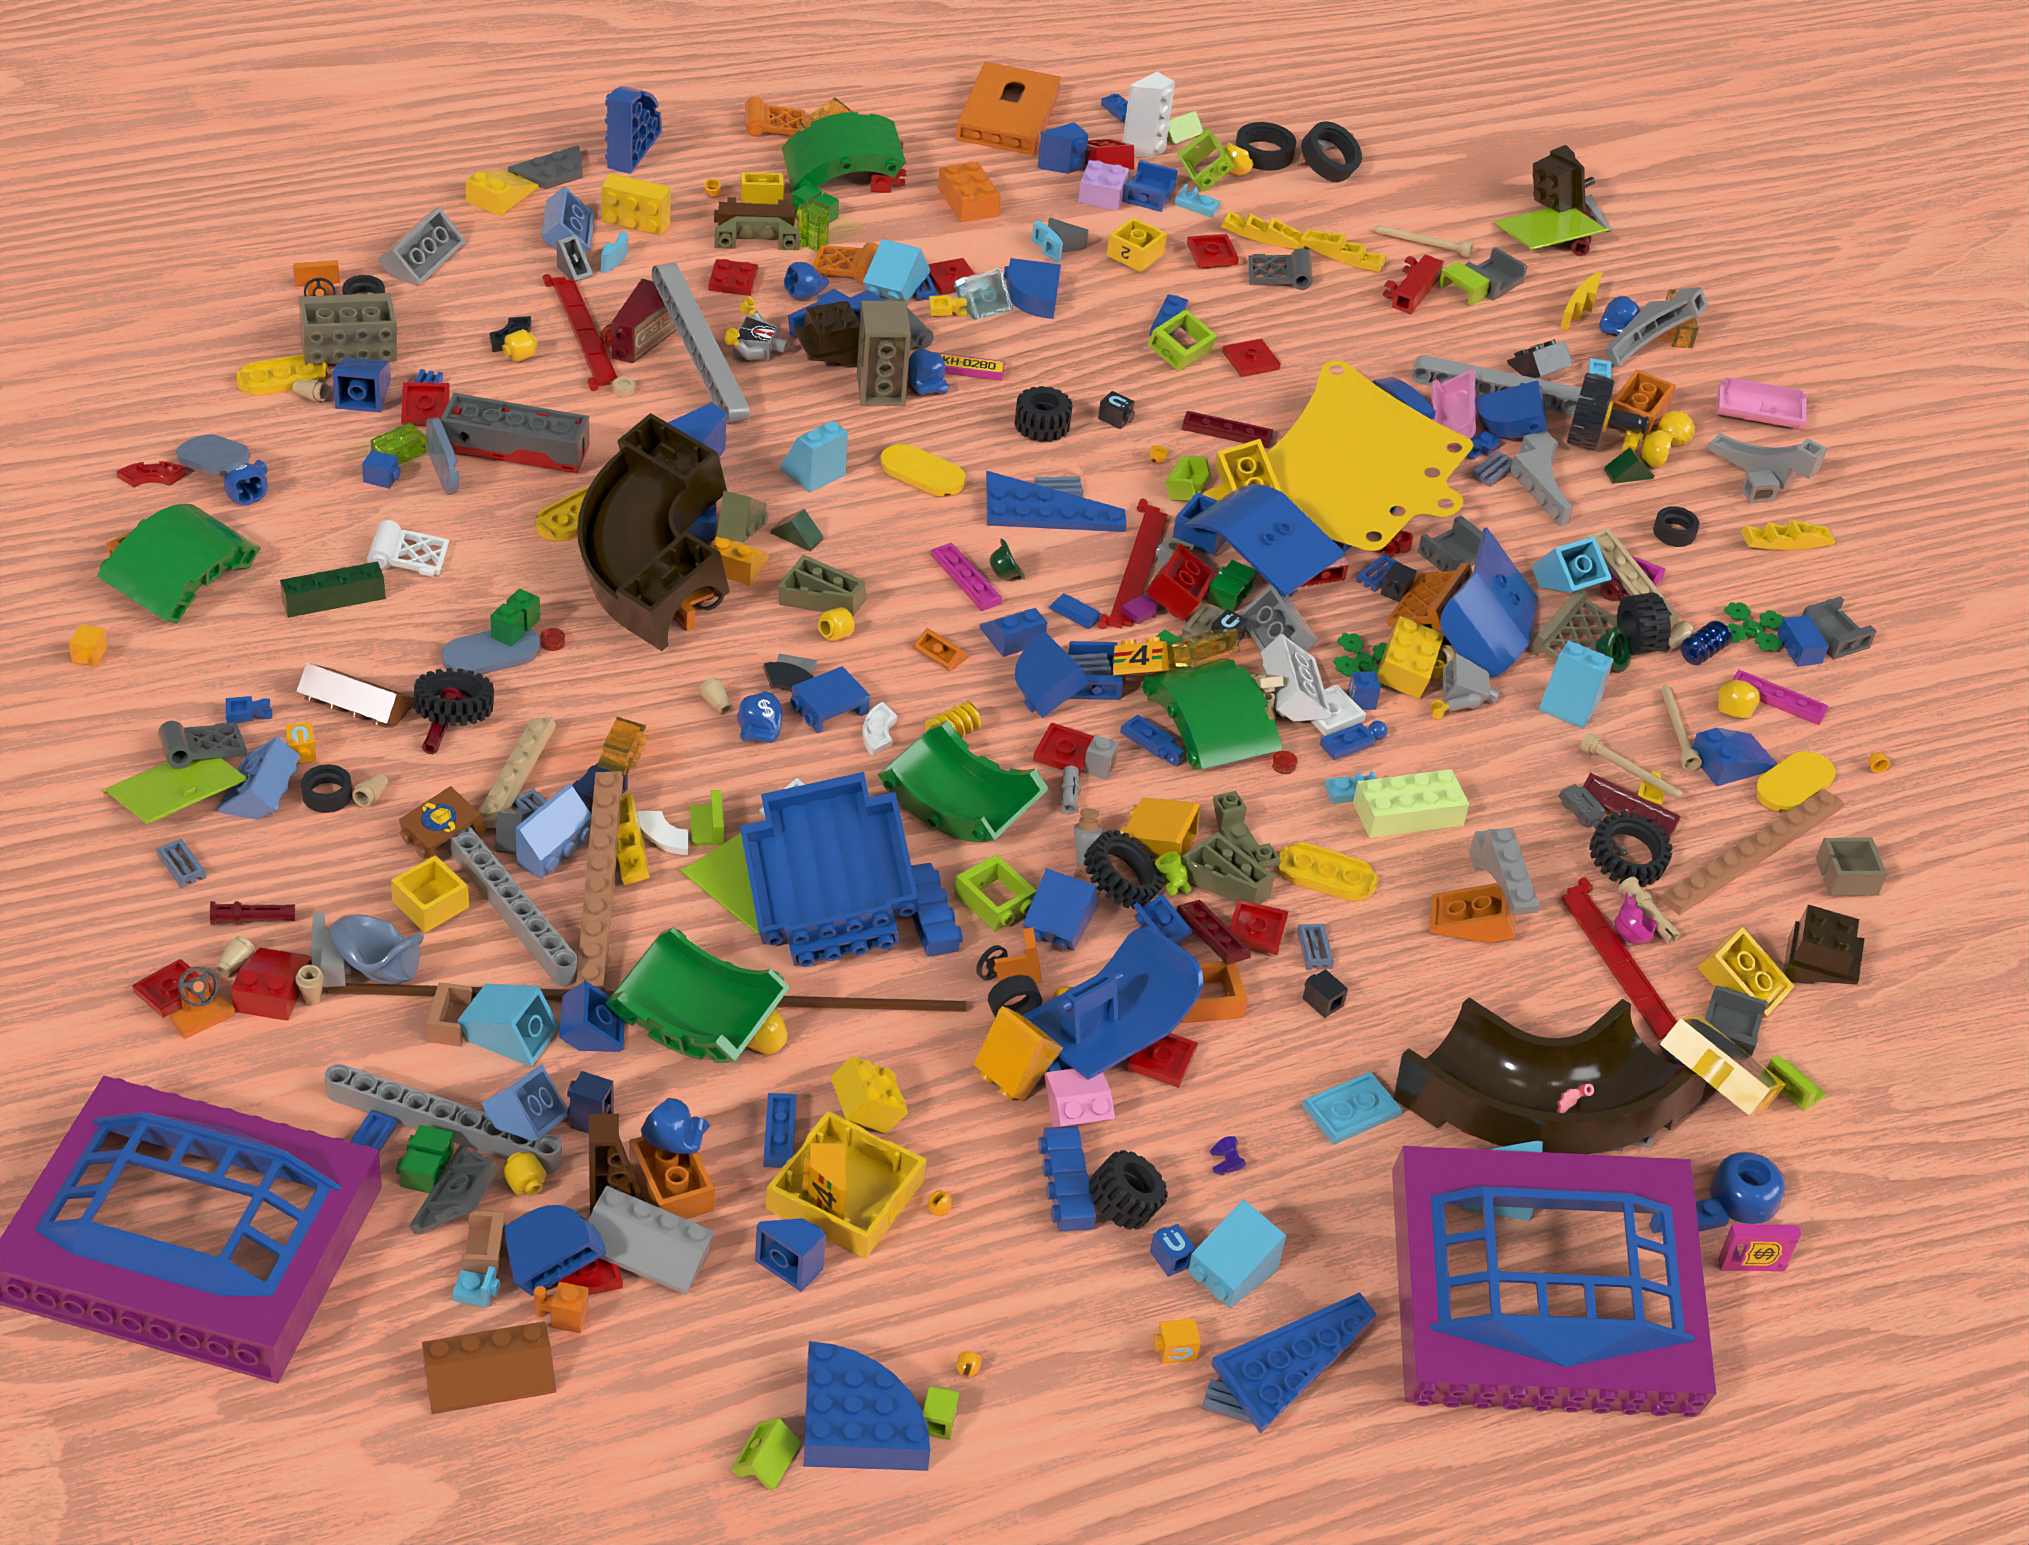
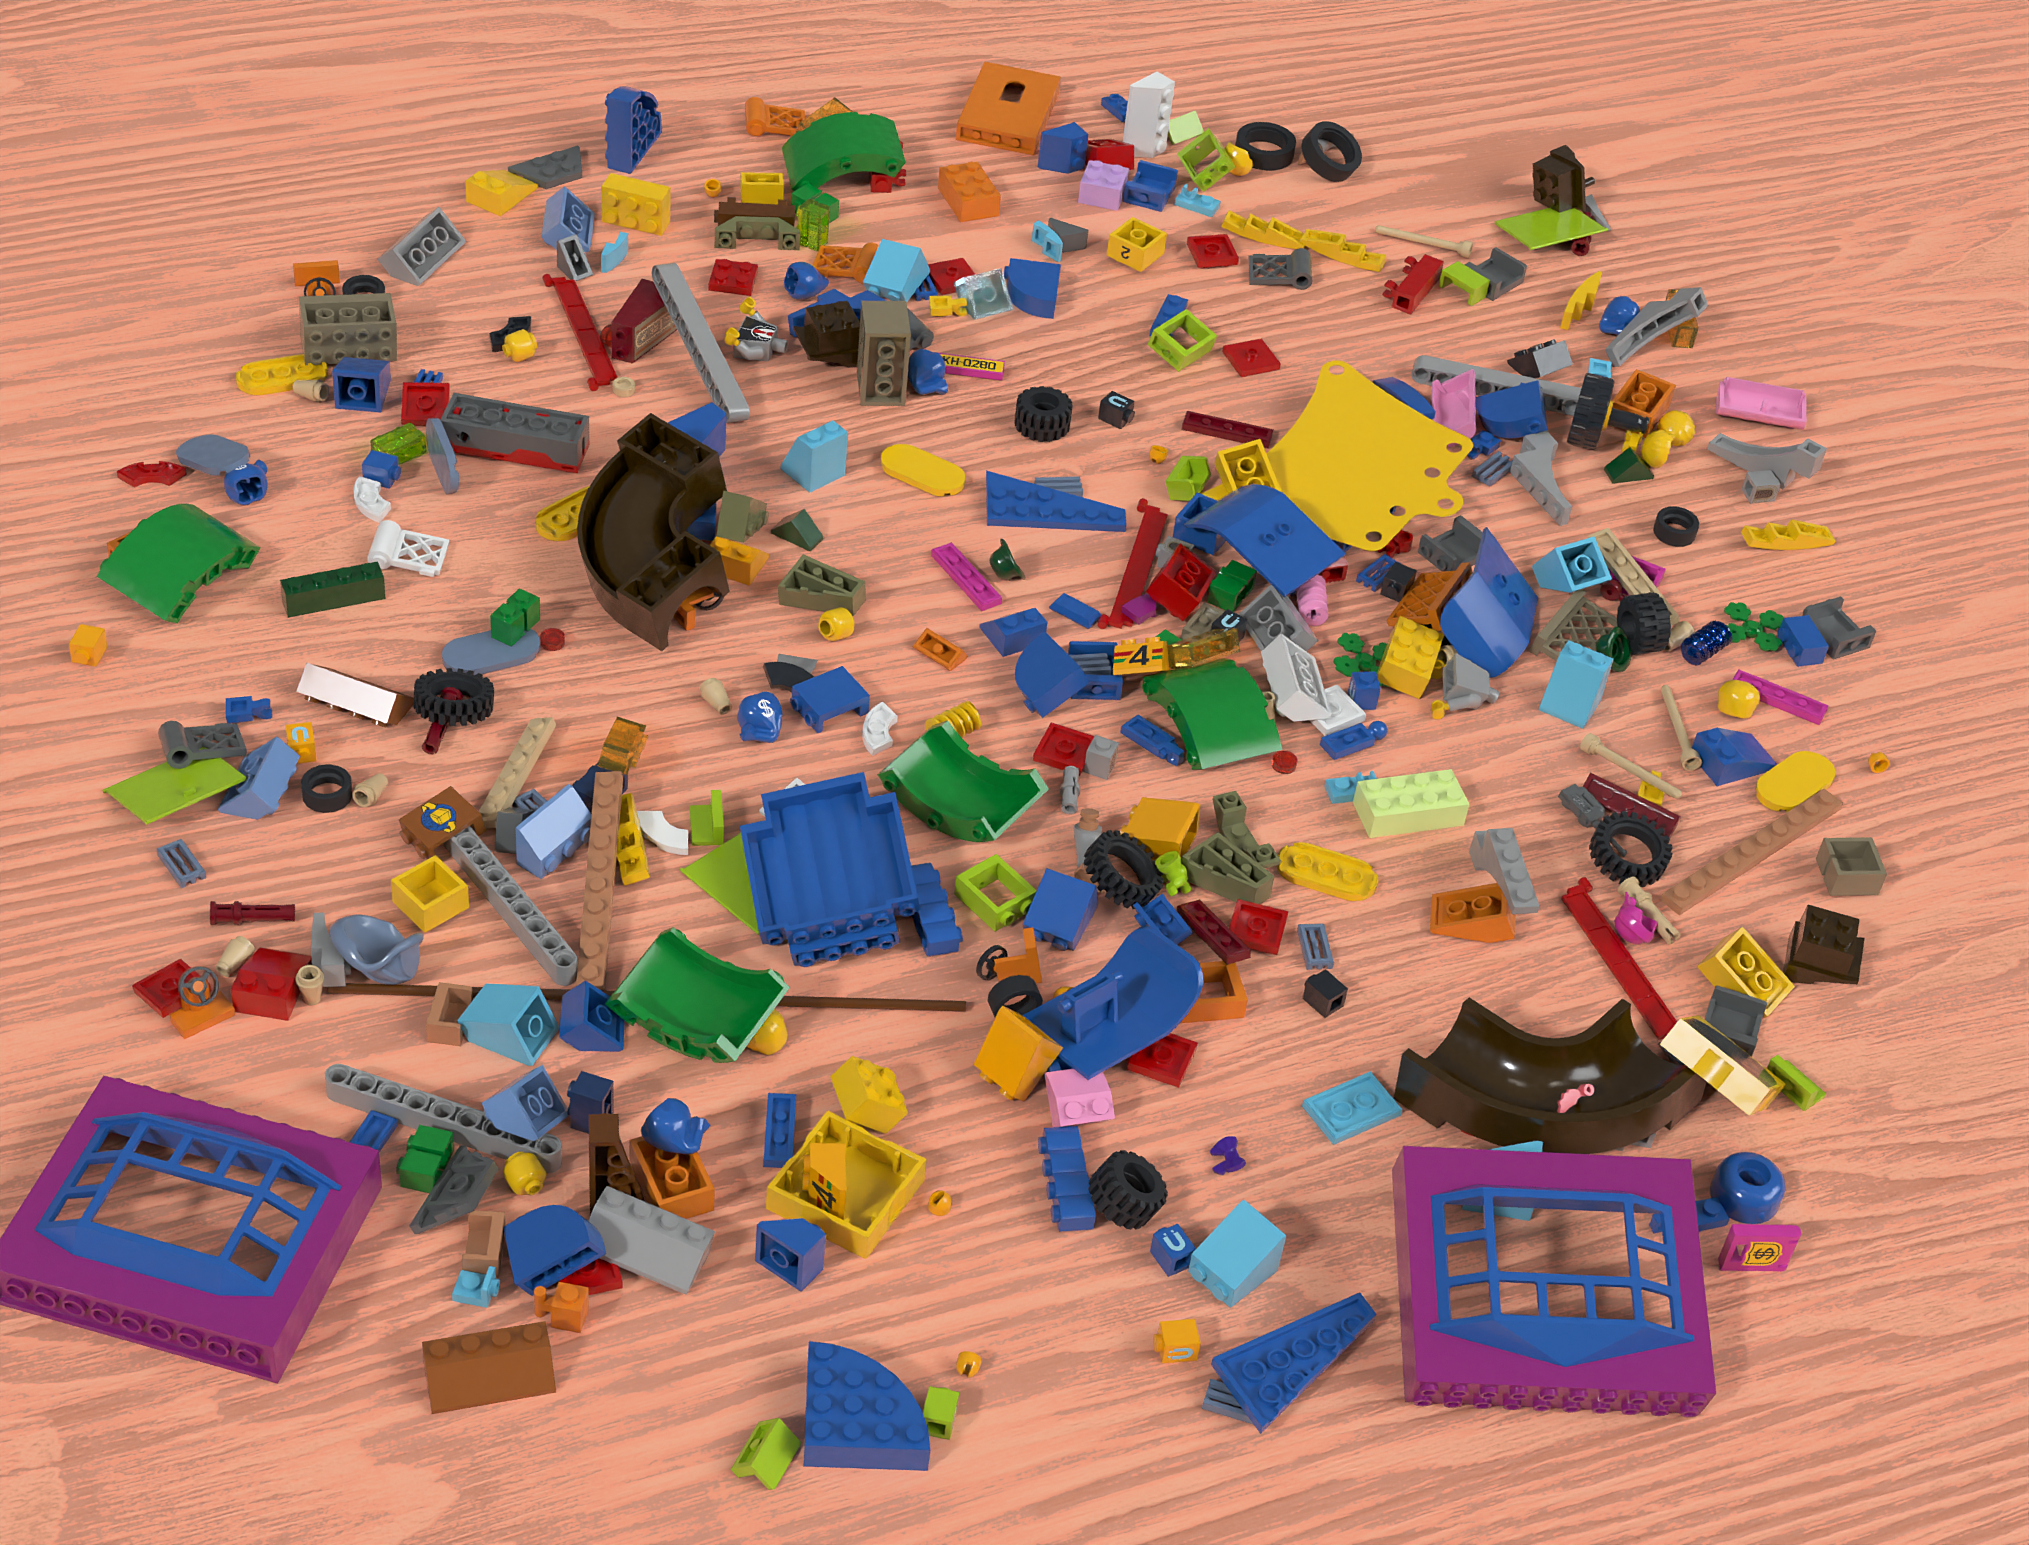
(368, 499): none -> white tile
(1267, 682): tan plate -> none
(1313, 601): none -> bright pink piece

